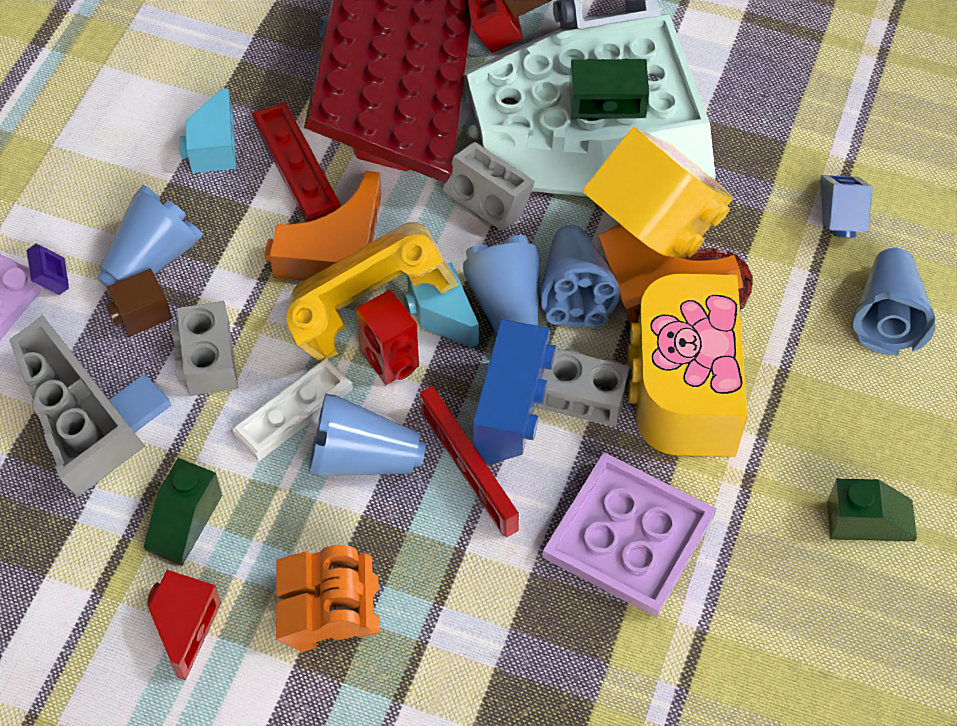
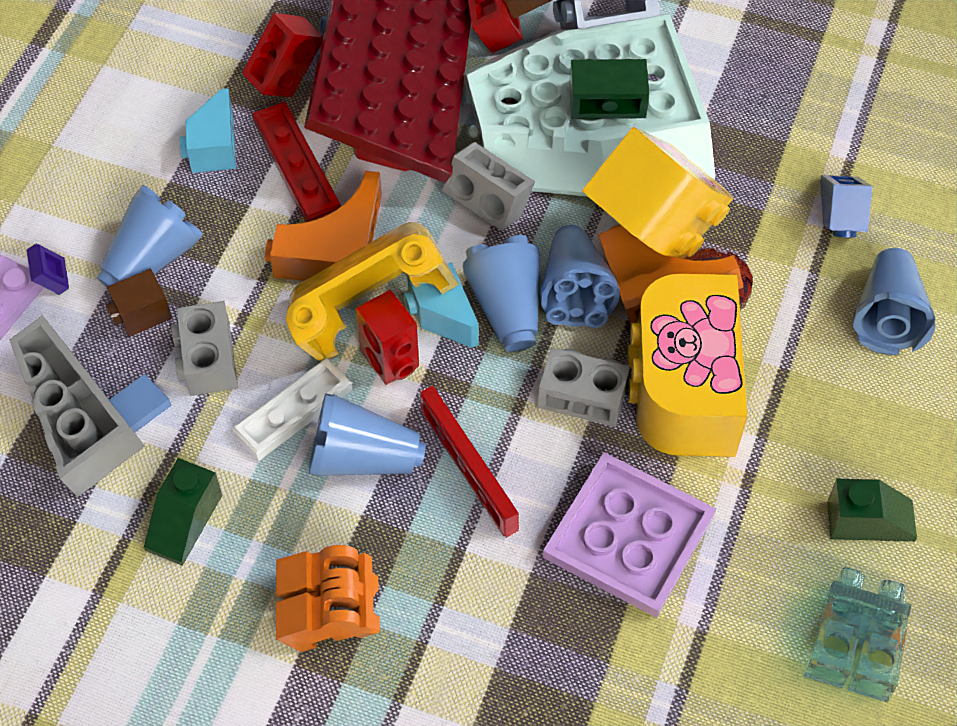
(182, 614): red slope -> none
(283, 55): none -> red brick
(512, 390): blue slope -> none
(862, 618): none -> clear light blue hips

